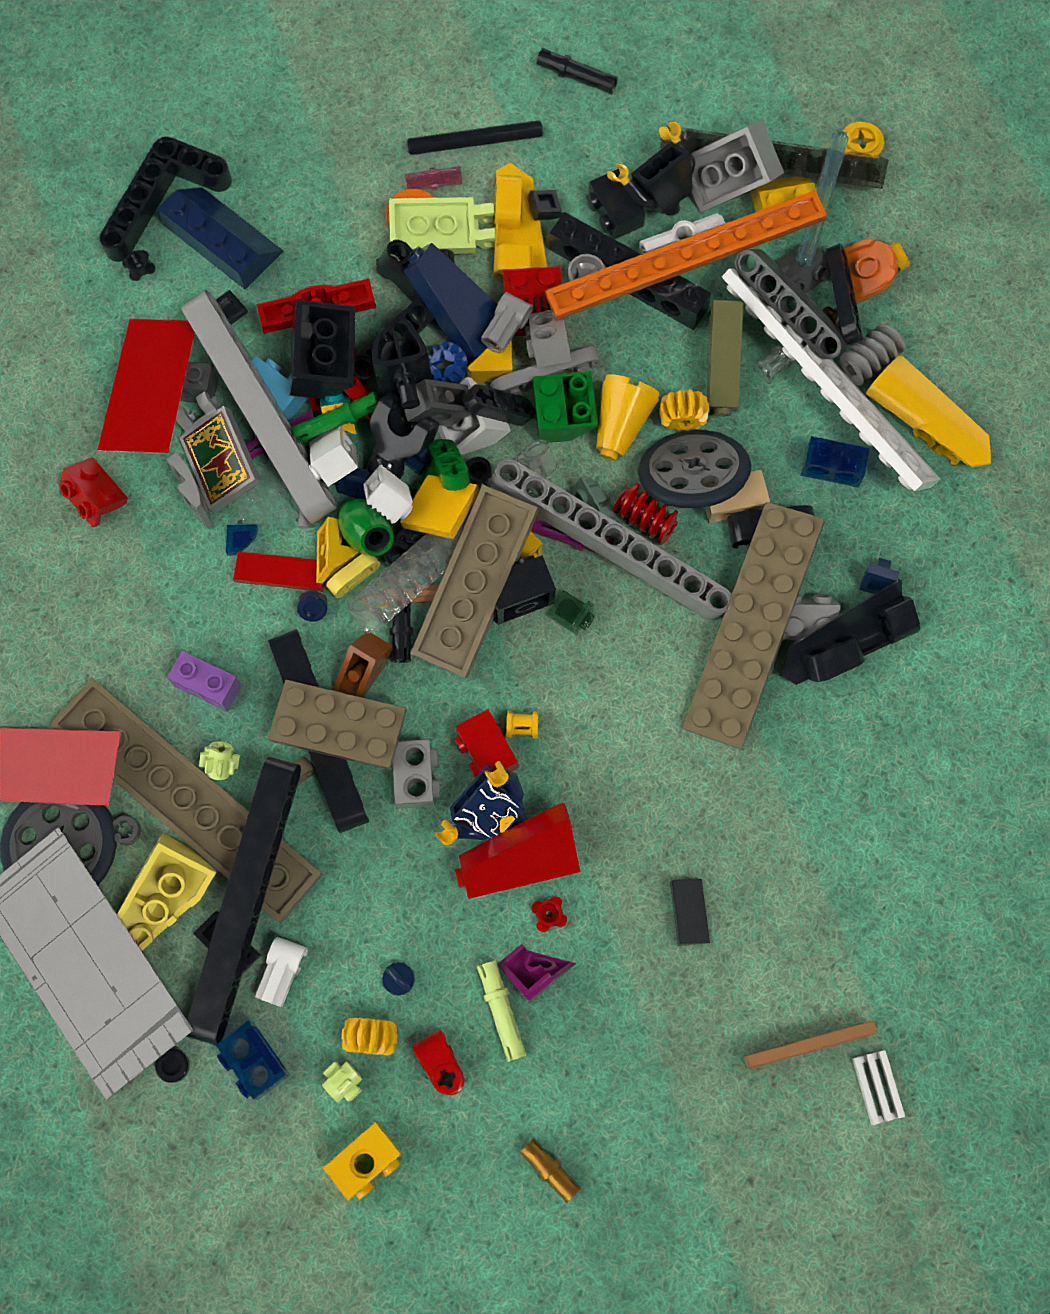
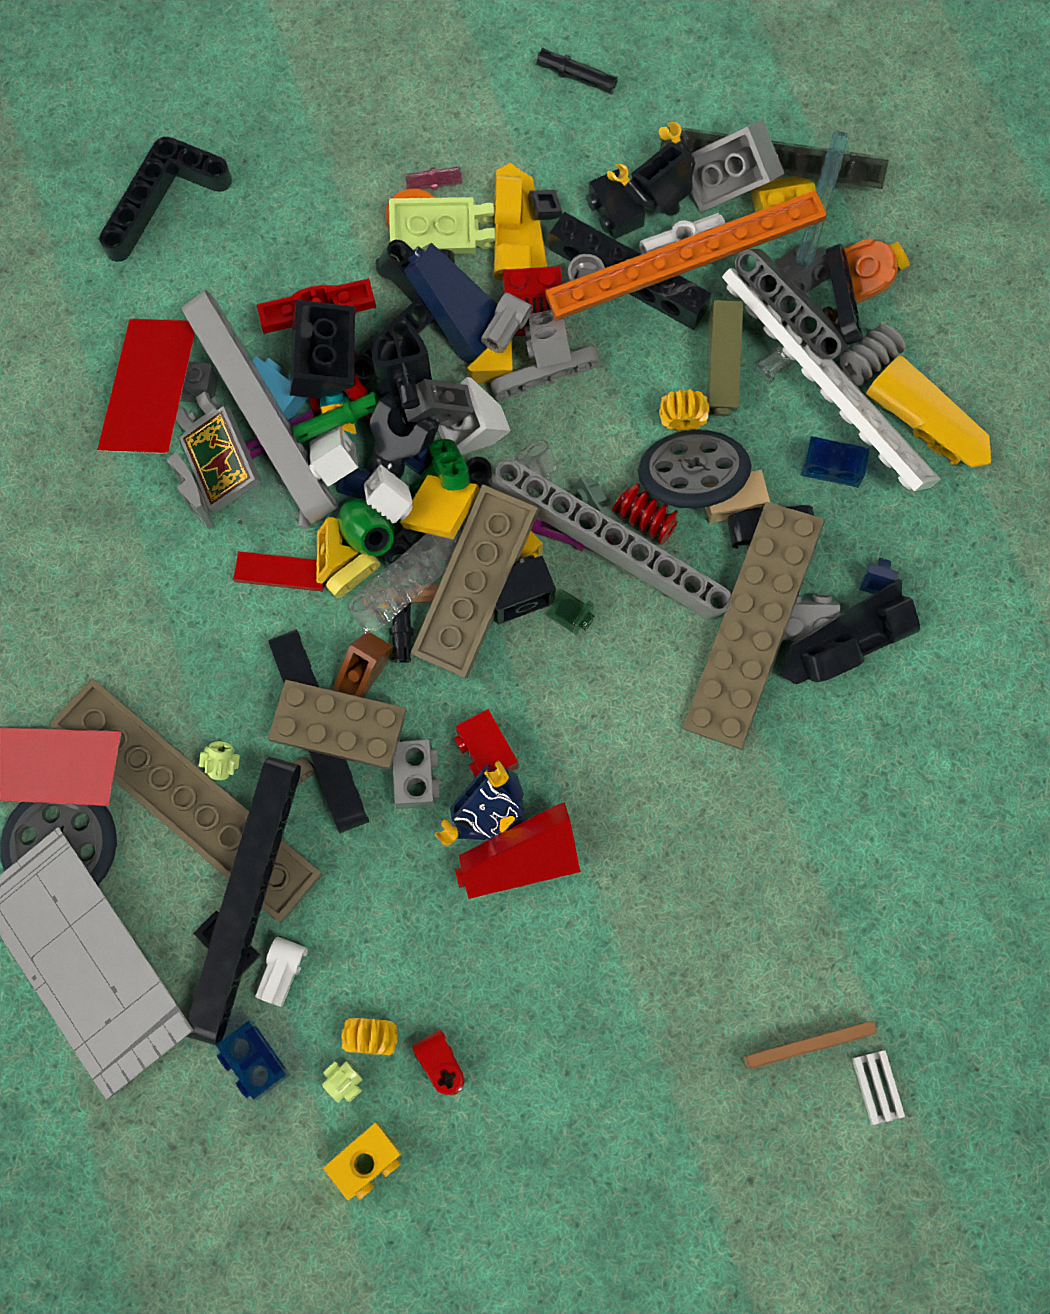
(91, 490): red bracket -> none
(133, 824): dark grey bush -> none
(135, 258): black plate -> none
(164, 889): light yellow wedge -> none
(172, 1066): black tile -> none
(204, 681): medium lavender brick -> none
(218, 234): dark blue slope -> none
(231, 307): black tile -> none
(240, 537): clear blue tile -> none
(312, 605): dark blue tile -> none
(398, 979): dark blue tile -> none
(453, 354): blue gear -> none
(474, 137): black axle -> none
(484, 402): black beam -> none
(503, 1016): yellowish green pin -> none
(522, 724): yellow bush -> none
(533, 971): magenta slope -> none
(550, 1170): pearl gold pin -> none
(553, 905): red plate -> none
(564, 406): green slope -> none
(622, 414): yellow cone -> none
(689, 912): black slope -> none
(868, 133): yellow gear -> none

